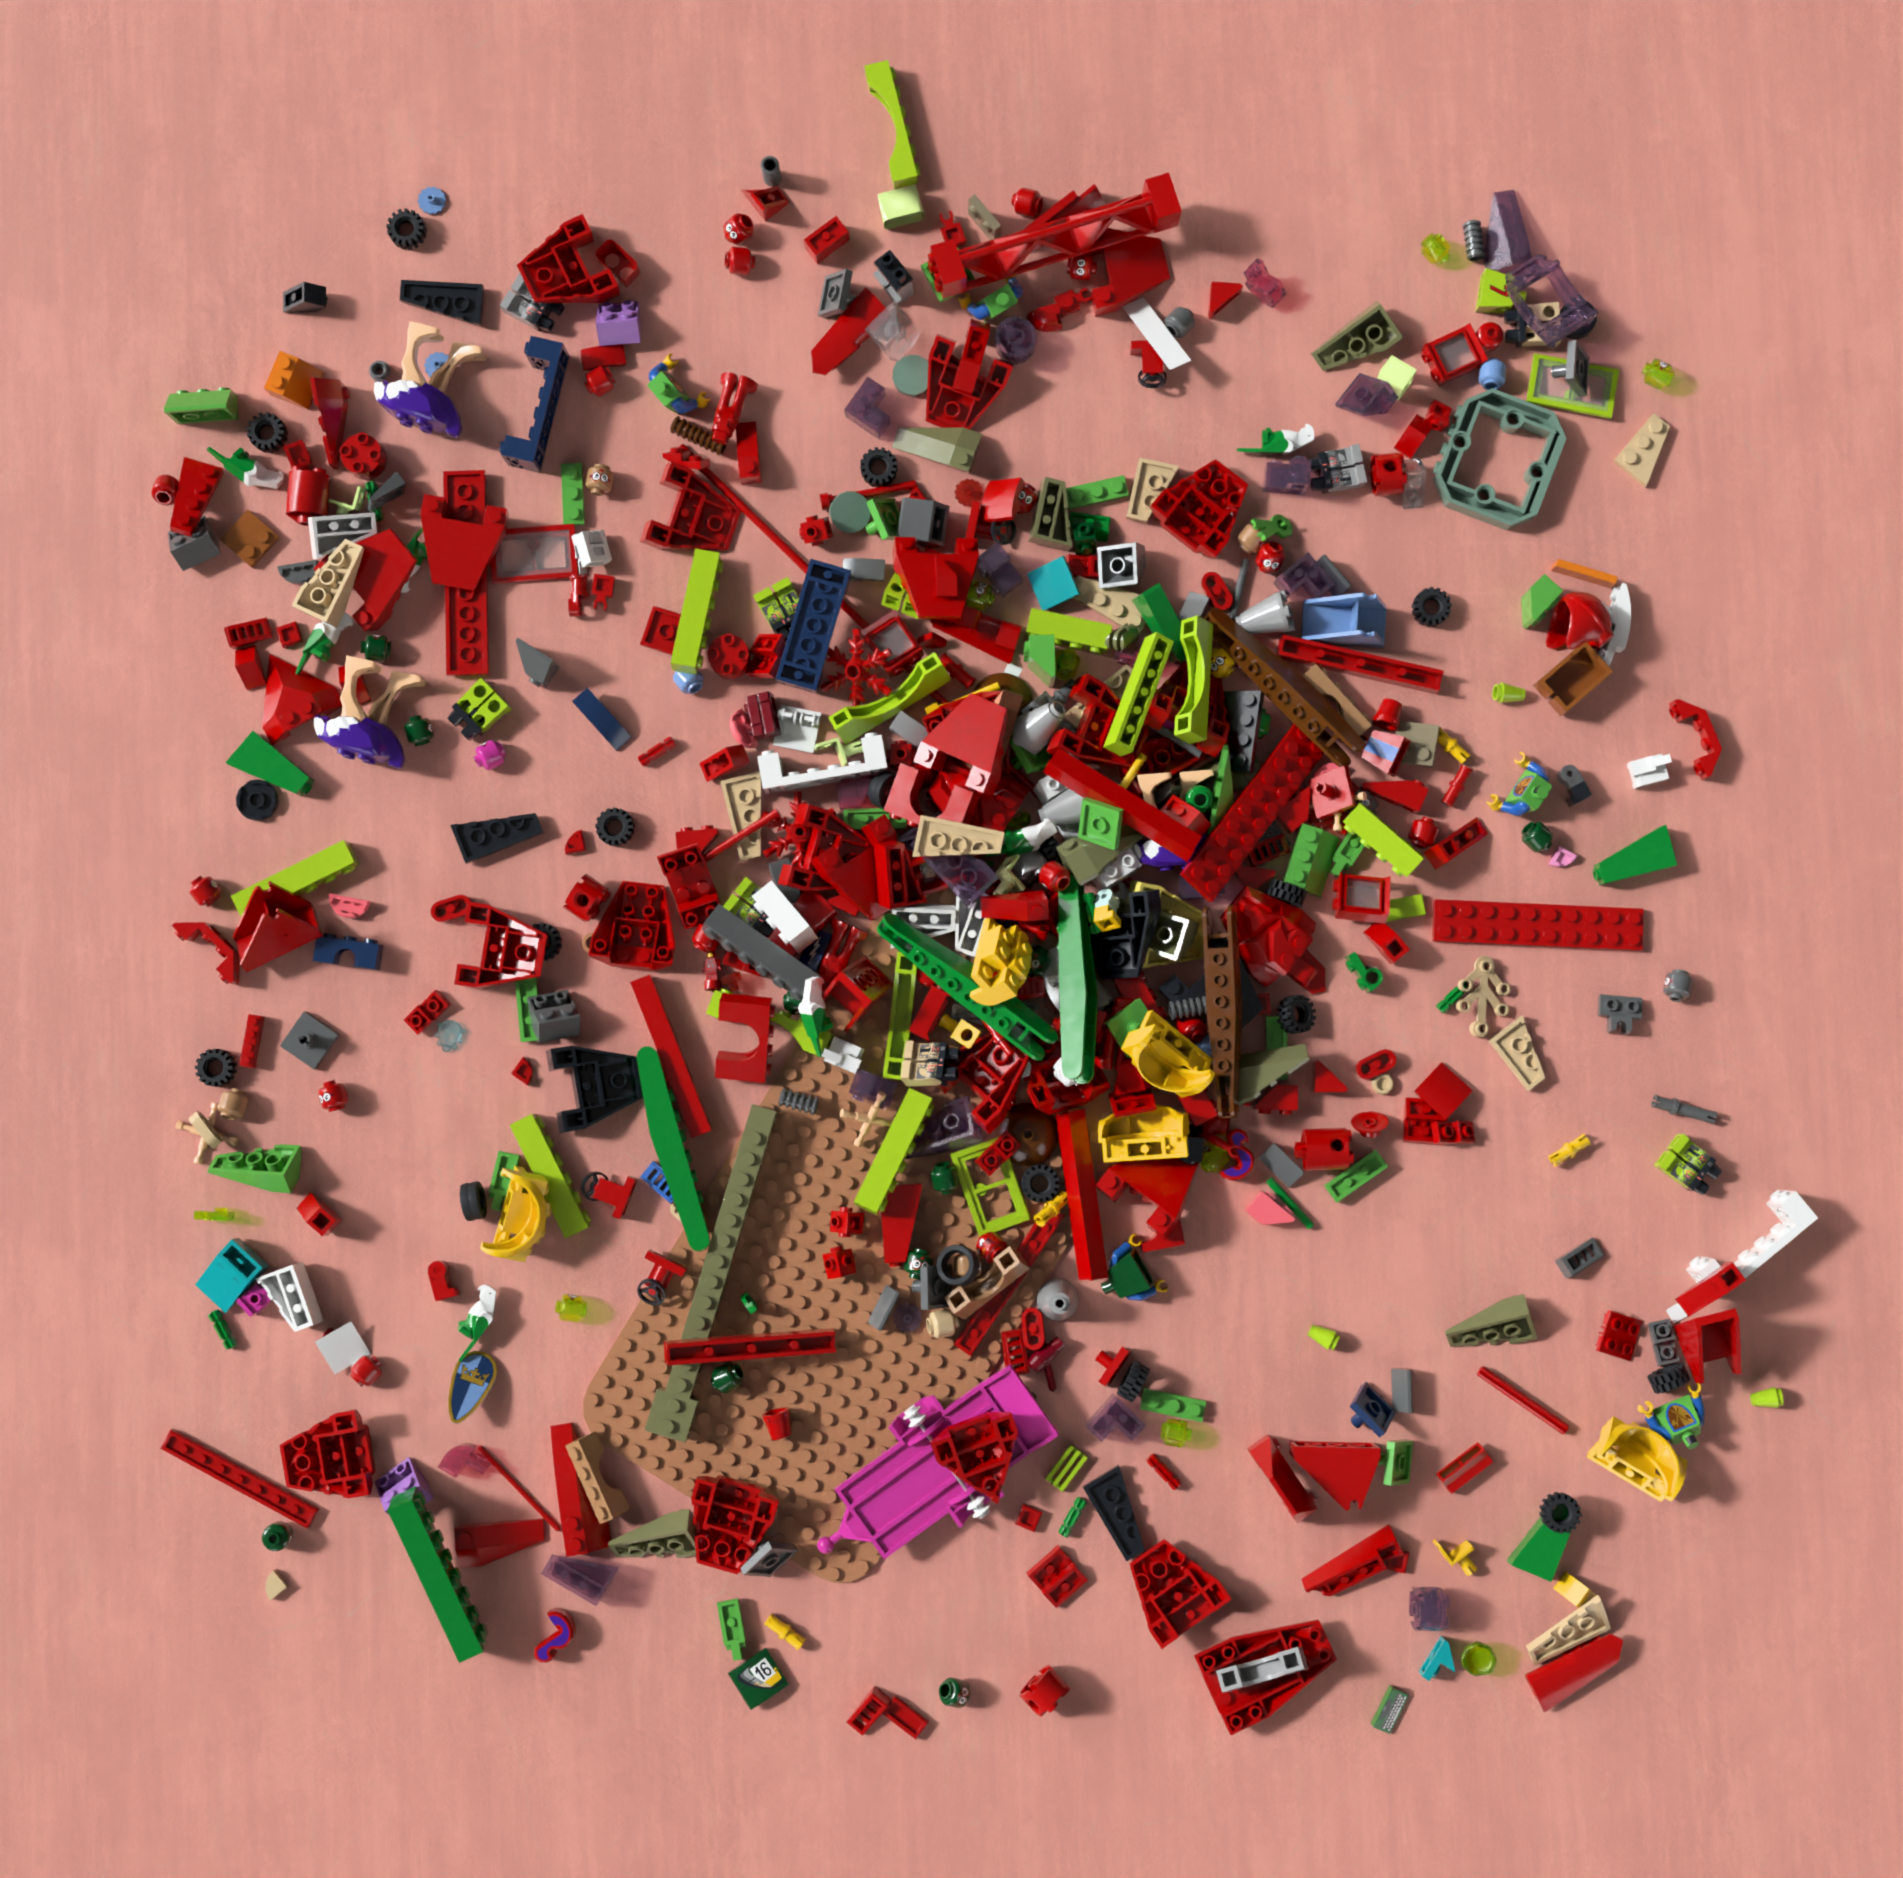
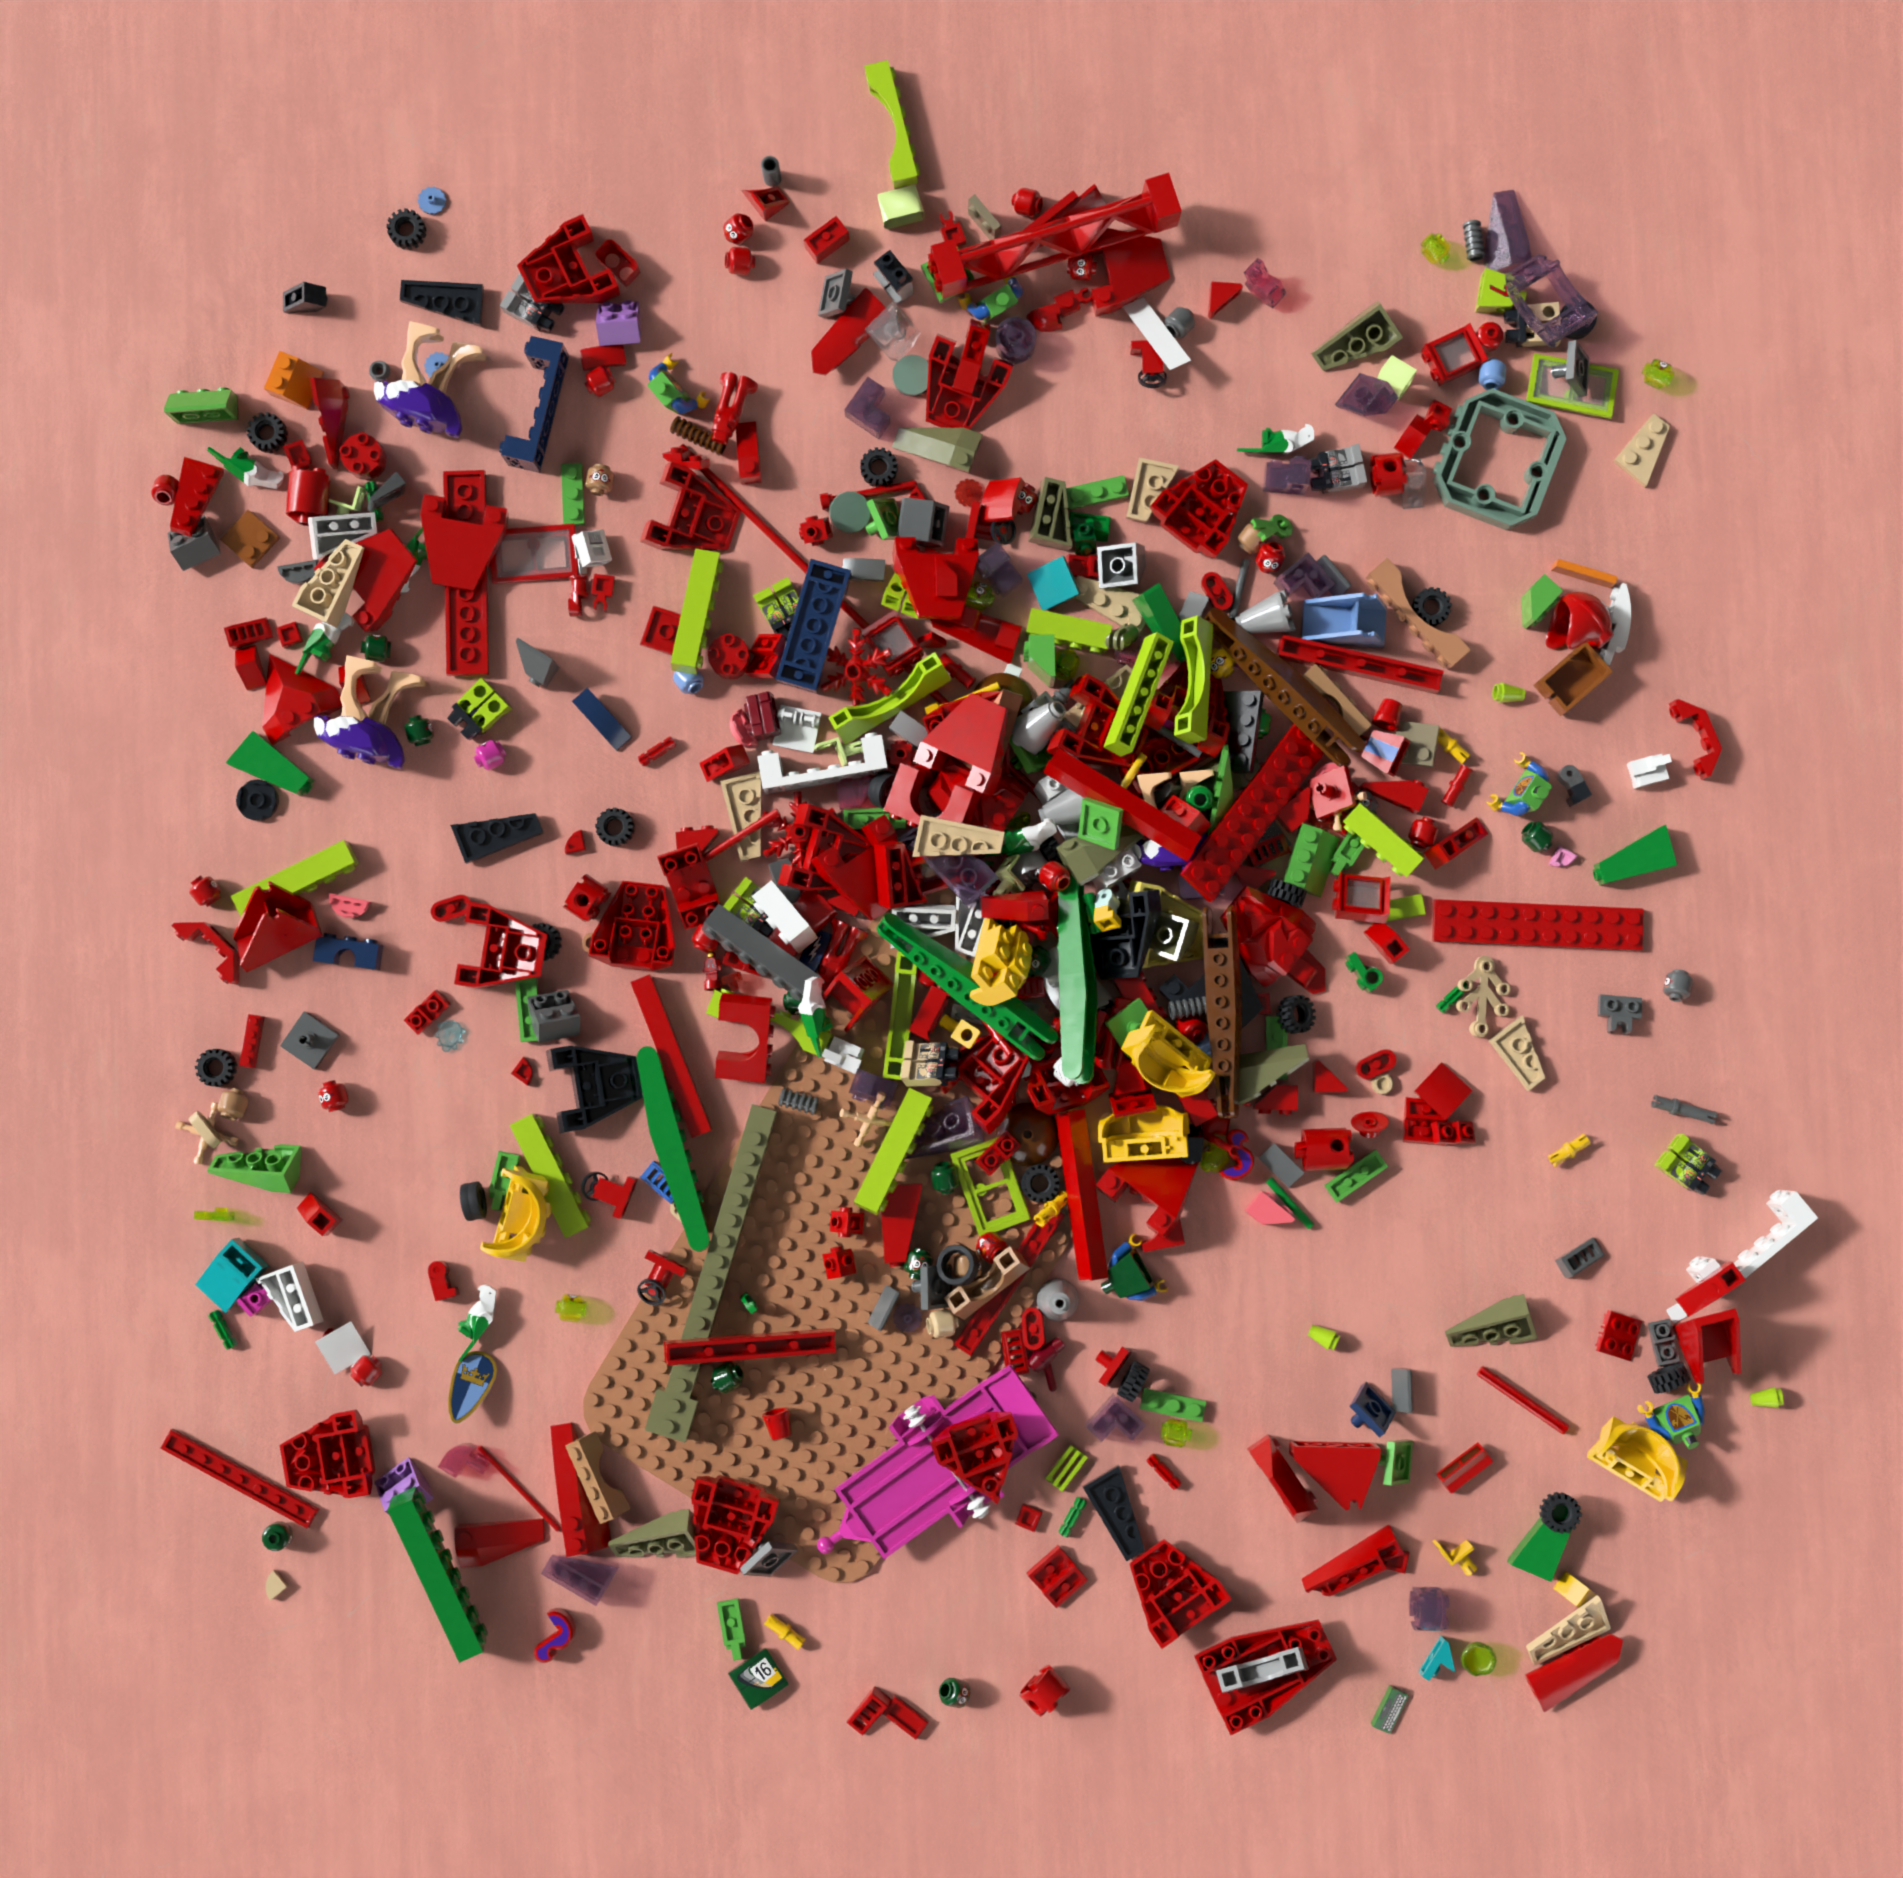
(1388, 583): none -> nougat arch

